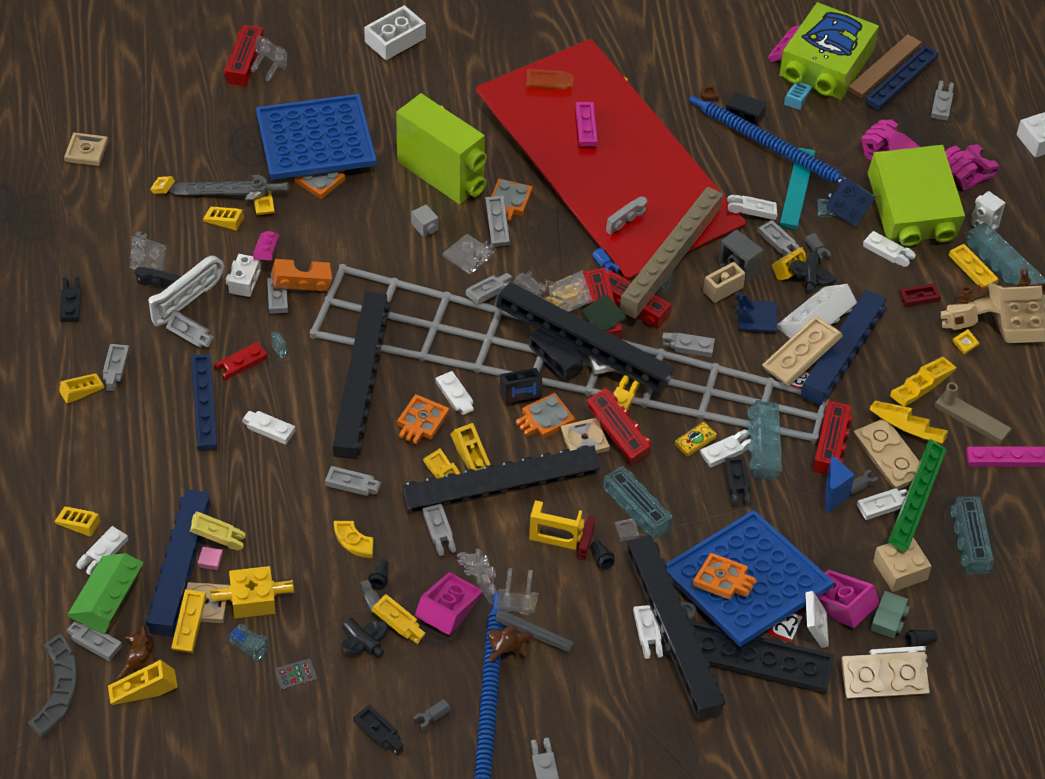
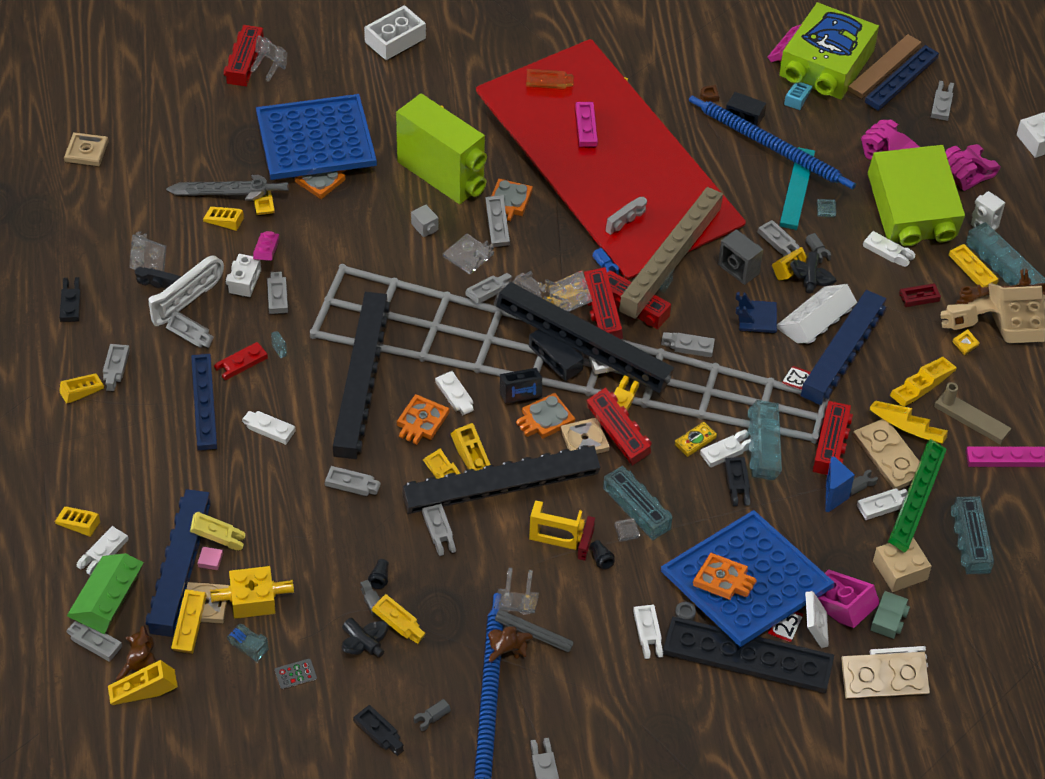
(63, 689): dark grey tile -> none
(162, 185): yellow tile -> none
(288, 277): orange arch -> none
(352, 539): yellow tile -> none
(448, 603): dark pink slope -> none
(482, 570): clear plate -> none
(603, 313): clear green piece -> none
(675, 628): black brick -> none
(724, 282): tan brick -> none
(752, 206): white hinge -> none
(802, 350): tan piece -> none
(850, 201): dark blue plate -> none
(920, 637): black cone -> none

